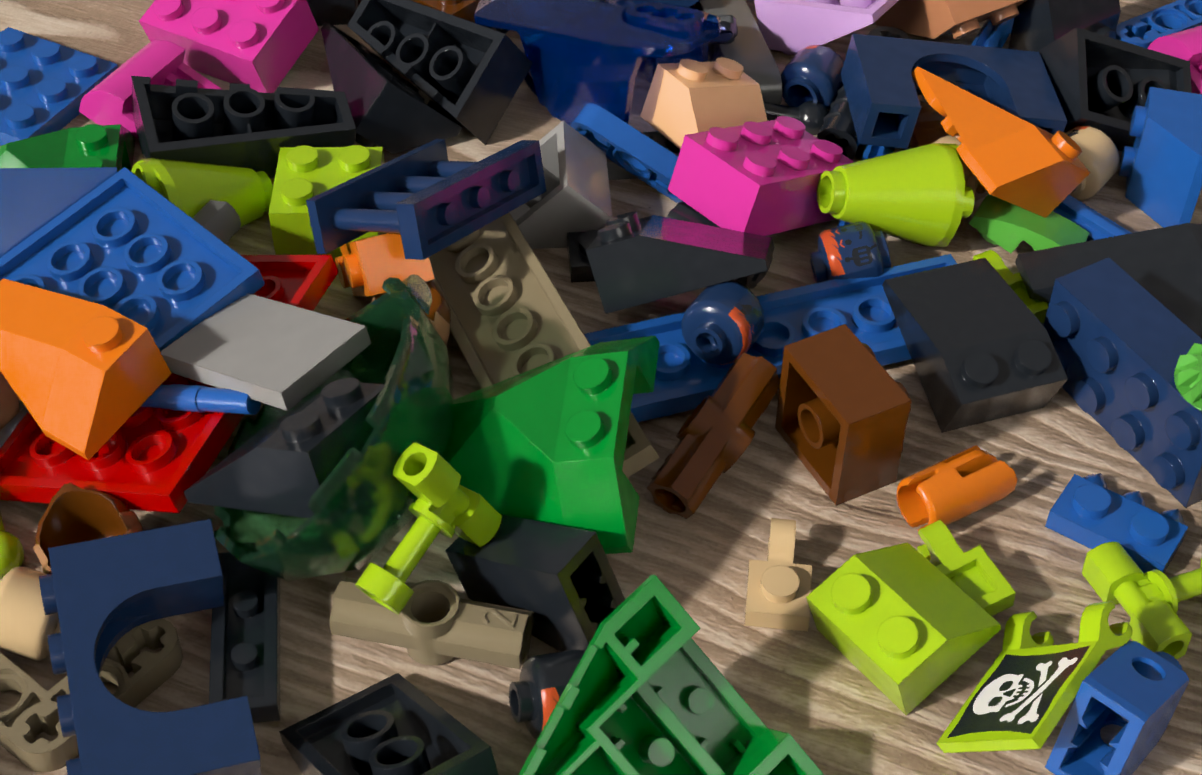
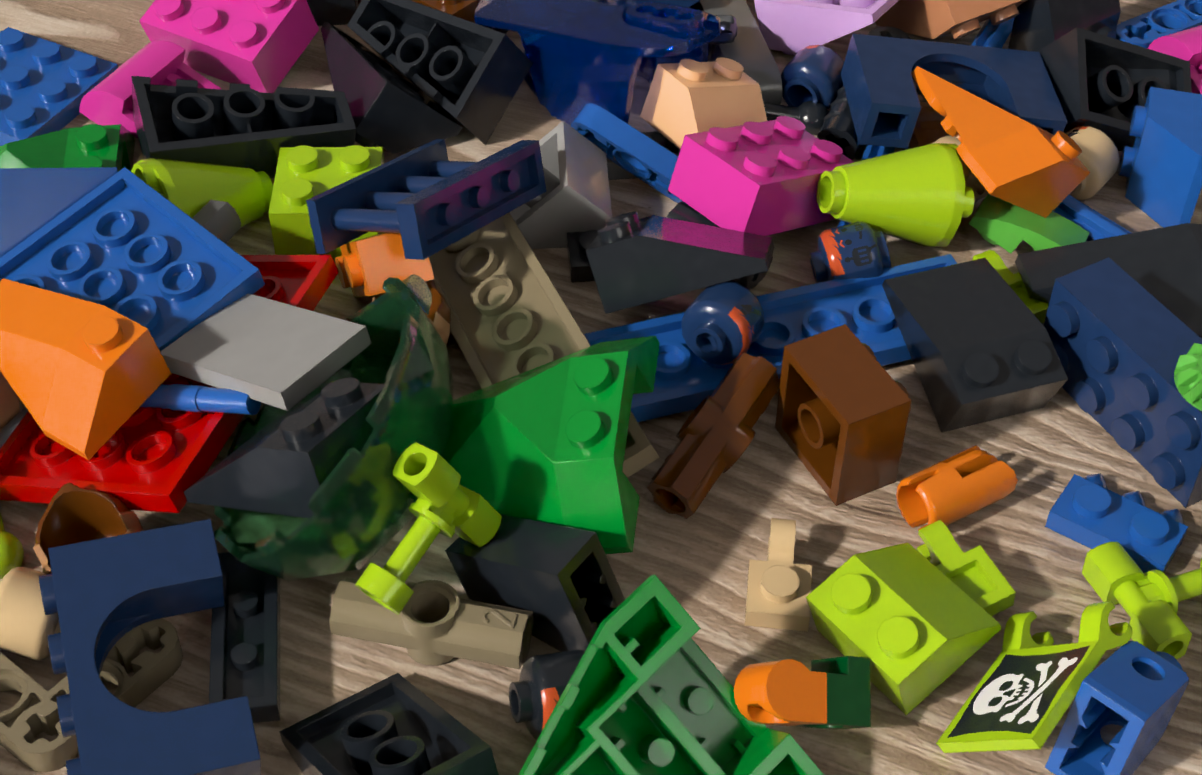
(791, 695): none -> orange leg

